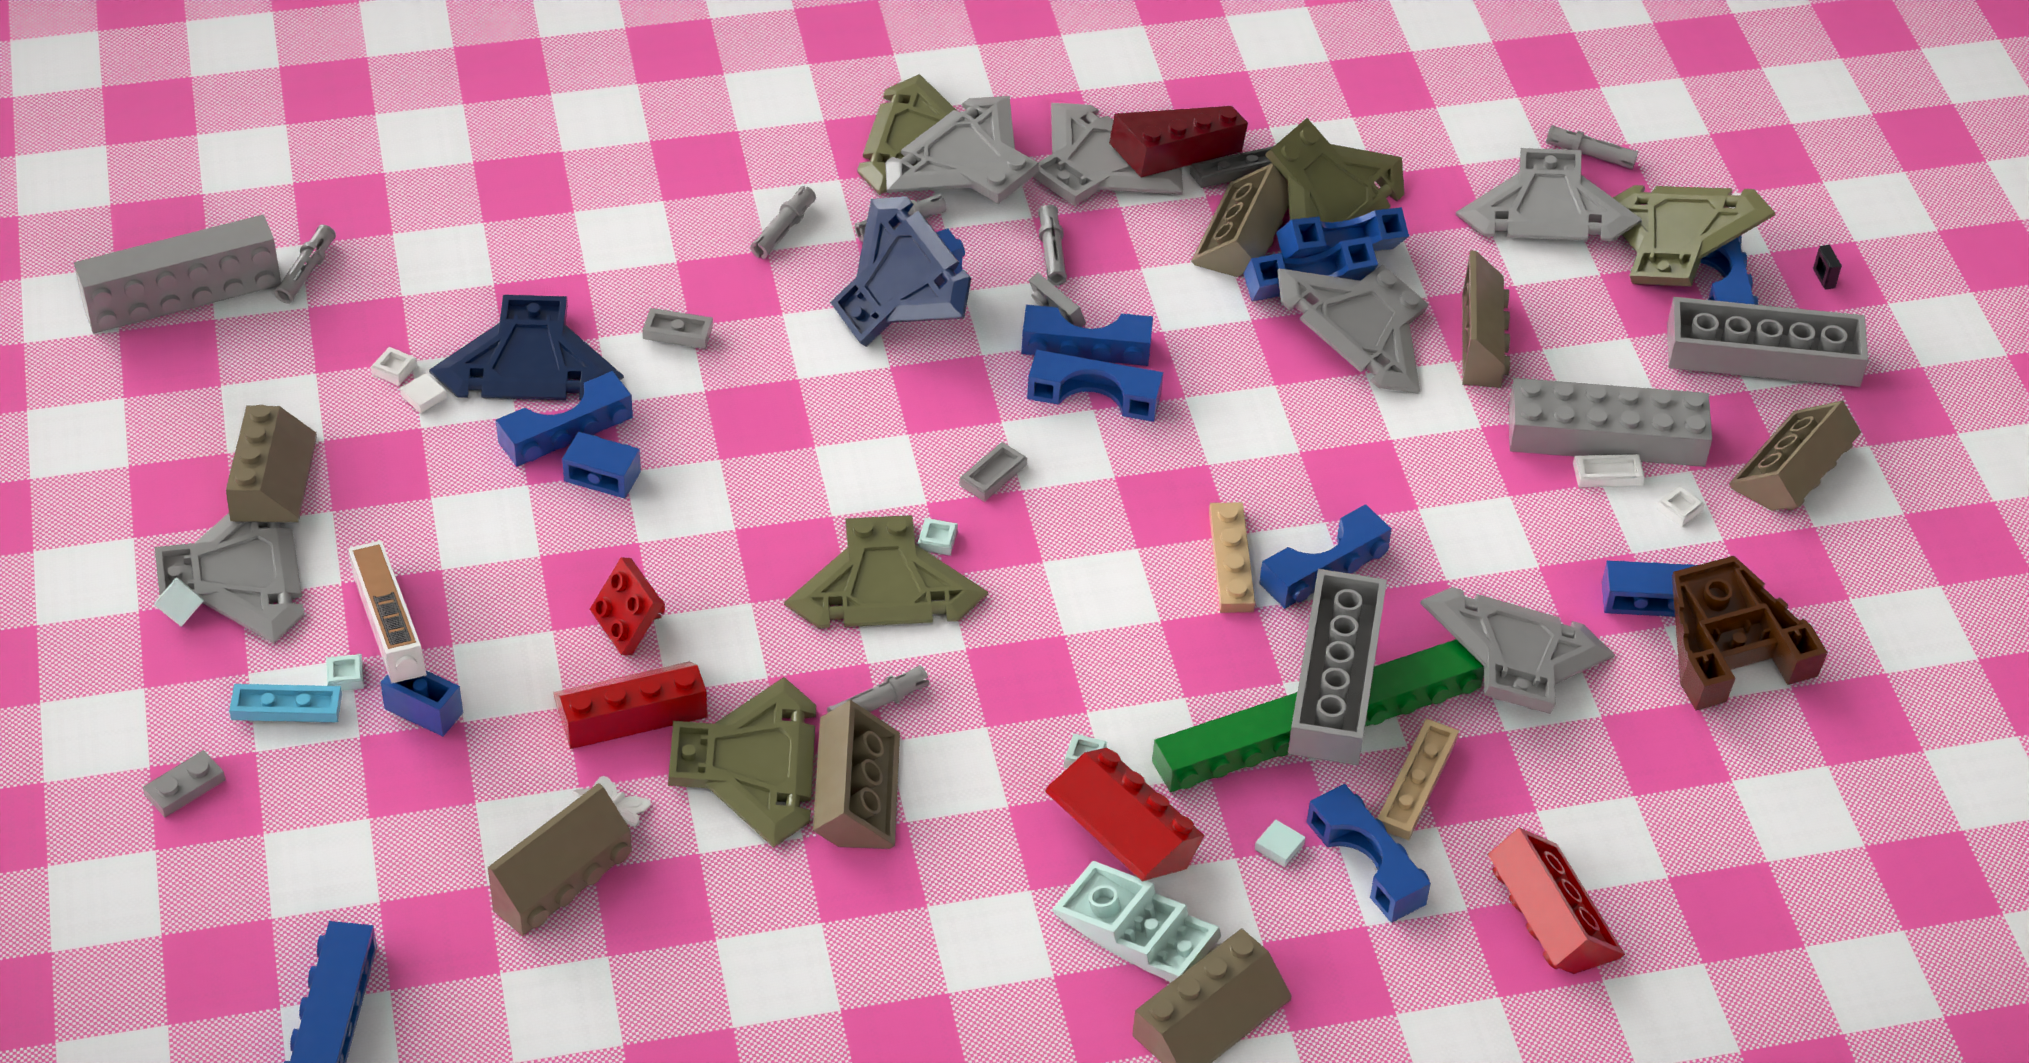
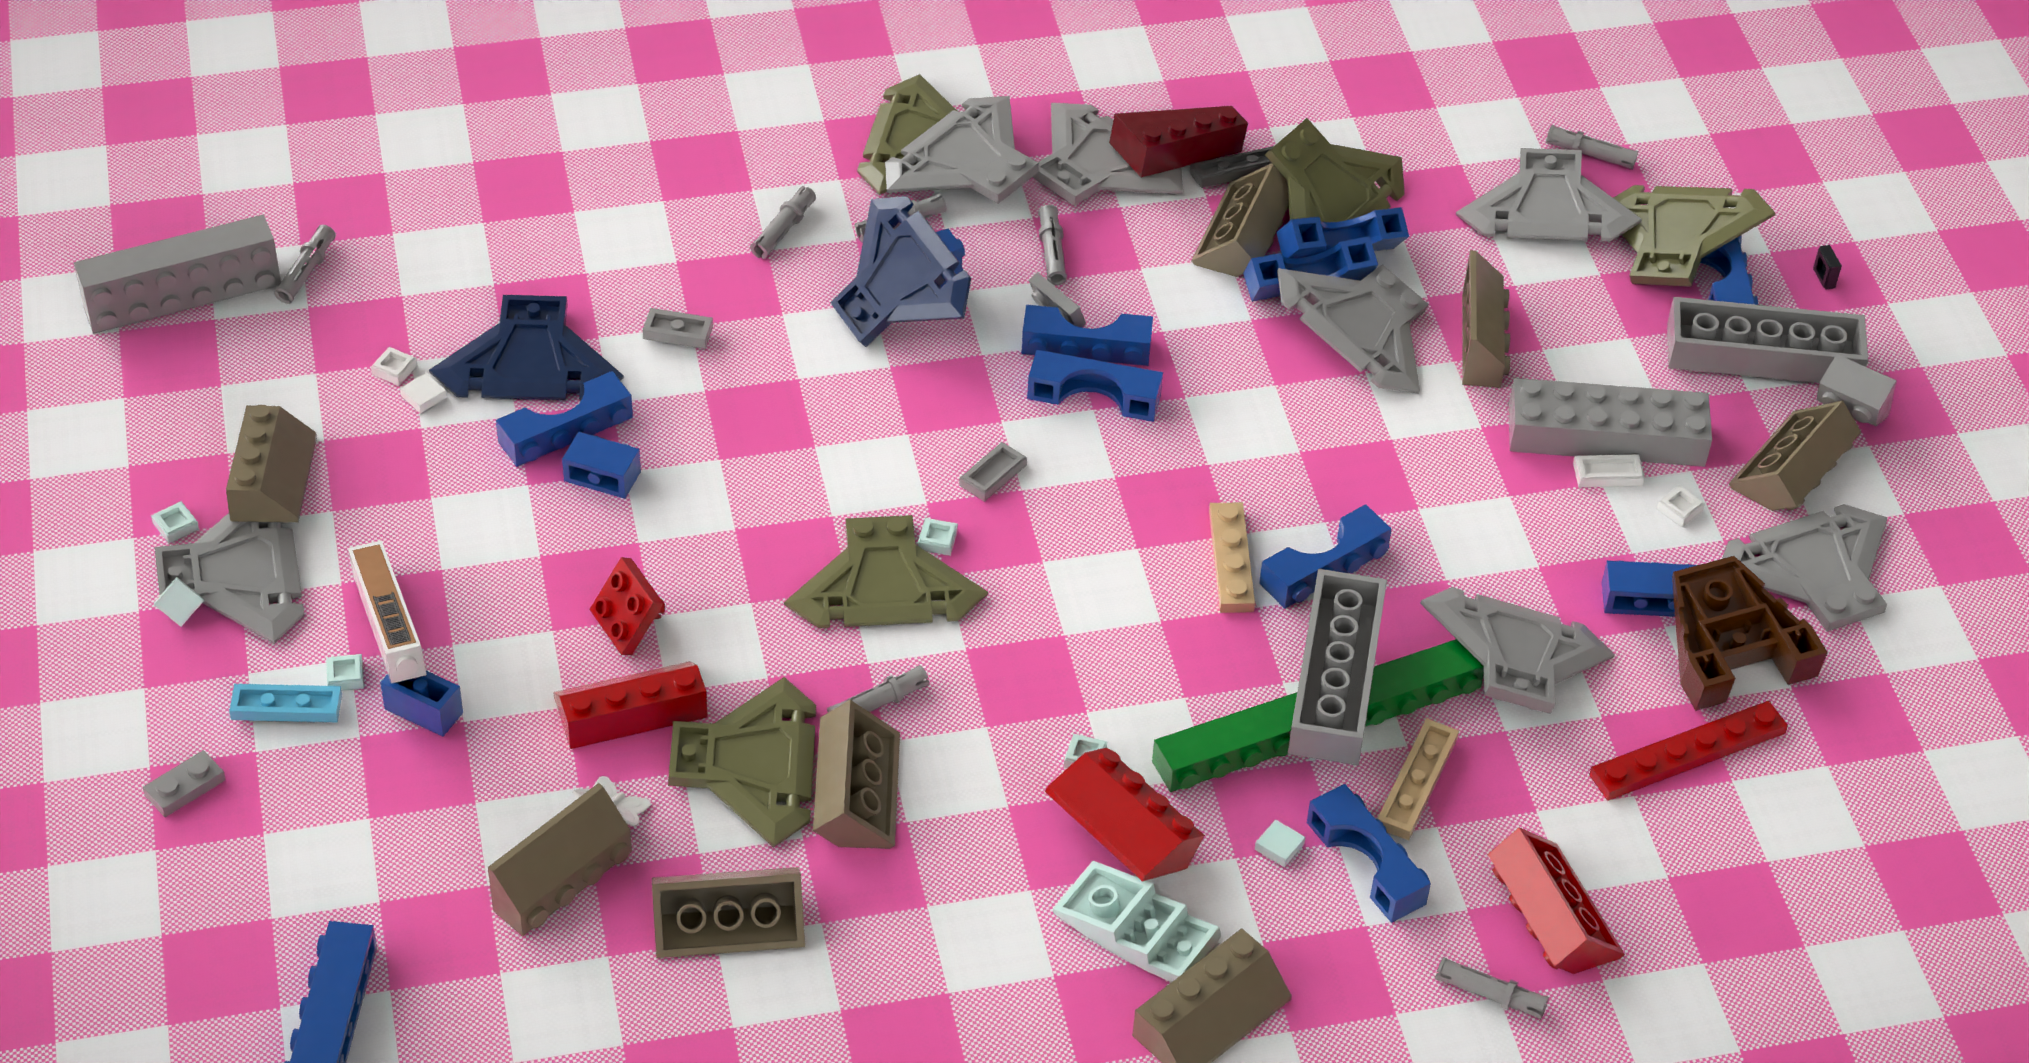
(175, 522): none -> light aqua tile
(728, 912): none -> dark tan slope
(1498, 990): none -> light grey pin
(1688, 750): none -> red plate
(1820, 563): none -> light grey plate
(1861, 388): none -> light grey slope

